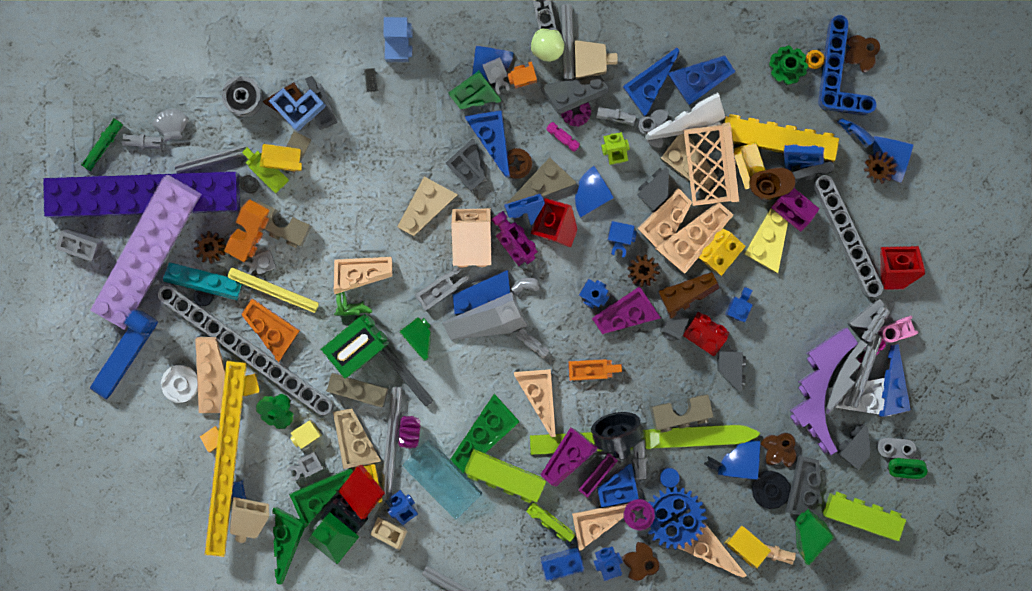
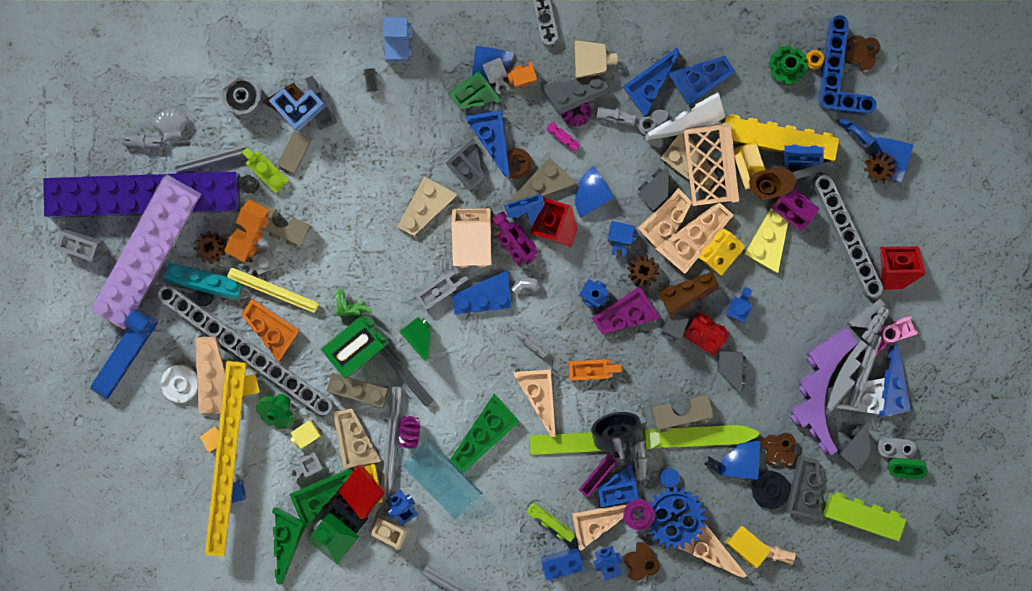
(100, 147): green pin -> none
(247, 518): tan torso -> none
(280, 158): yellow panel -> none
(360, 272): light nougat wing -> none
(492, 318): light grey wedge -> none
(505, 476): lime brick -> none
(547, 45): yellowish green helmet -> none
(567, 32): light grey axle -> none
(568, 457): magenta wing -> none
(615, 148): lime brick -> none
(811, 536): green slope -> none

